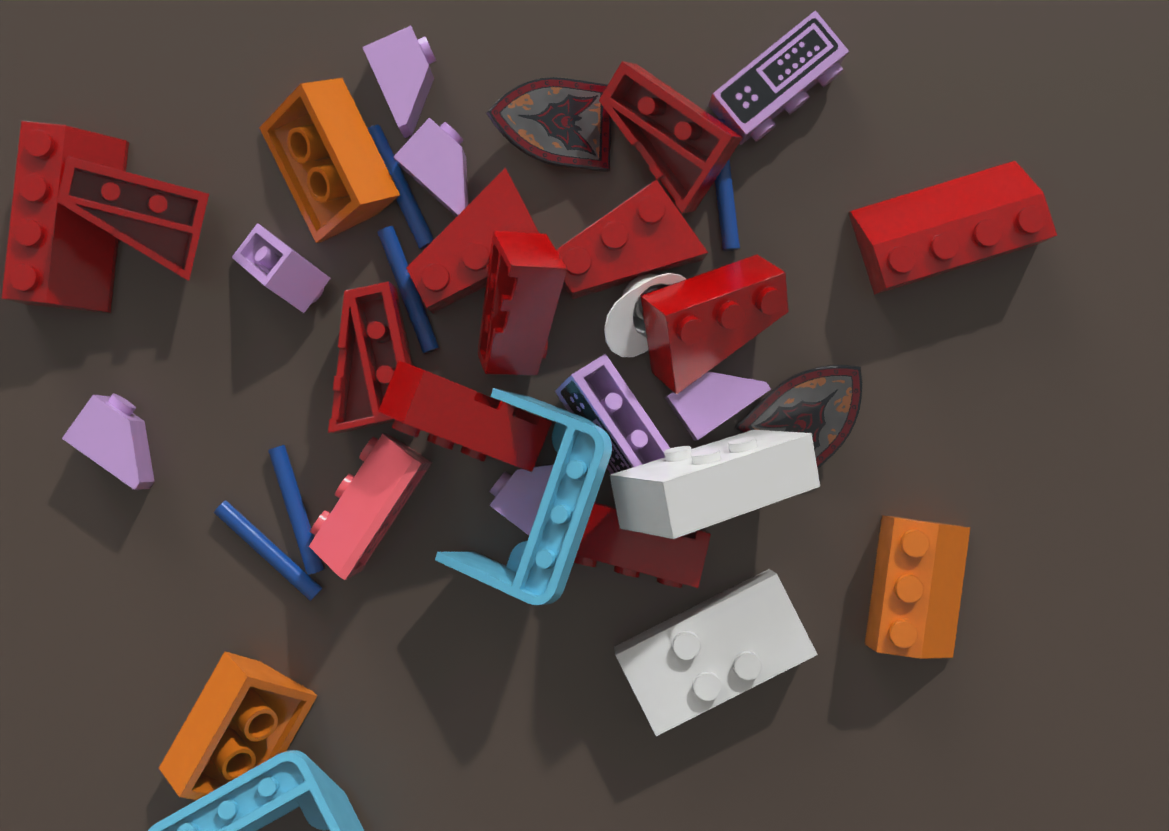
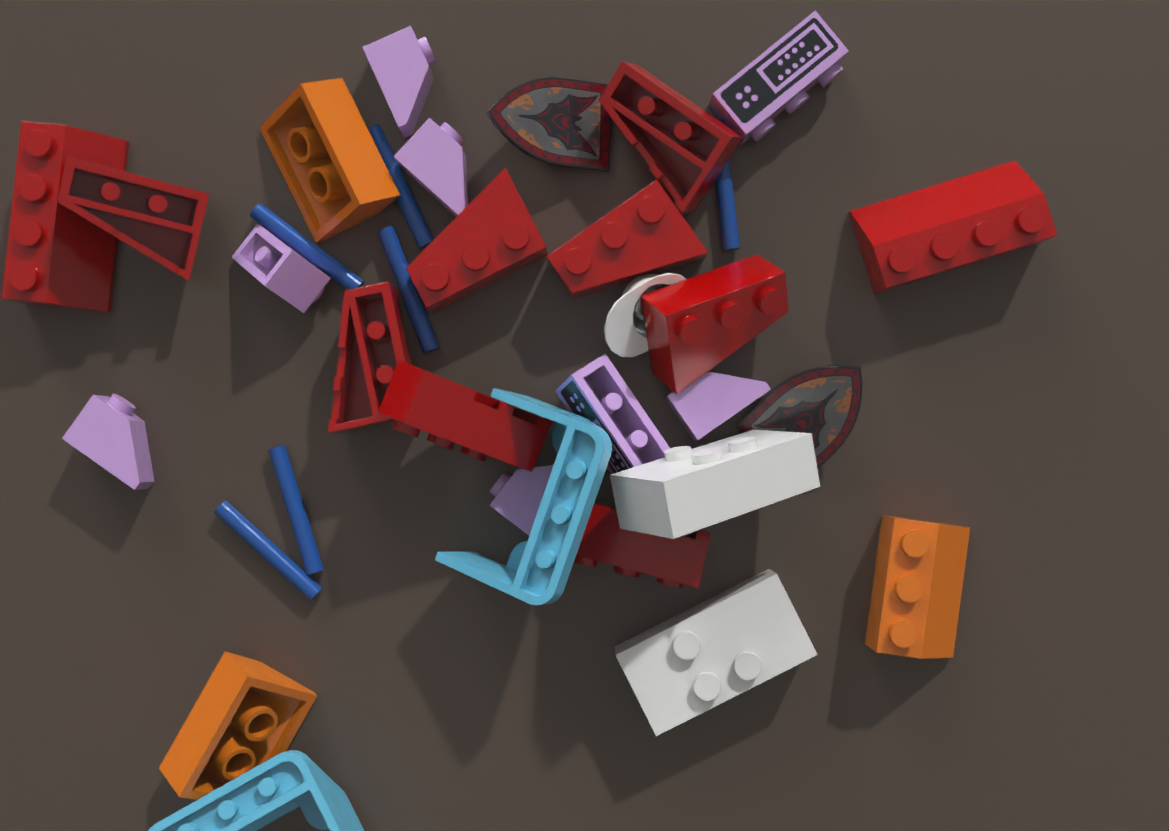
(305, 247): none -> blue bar
(367, 505): coral slope -> none
(519, 302): red wedge -> none

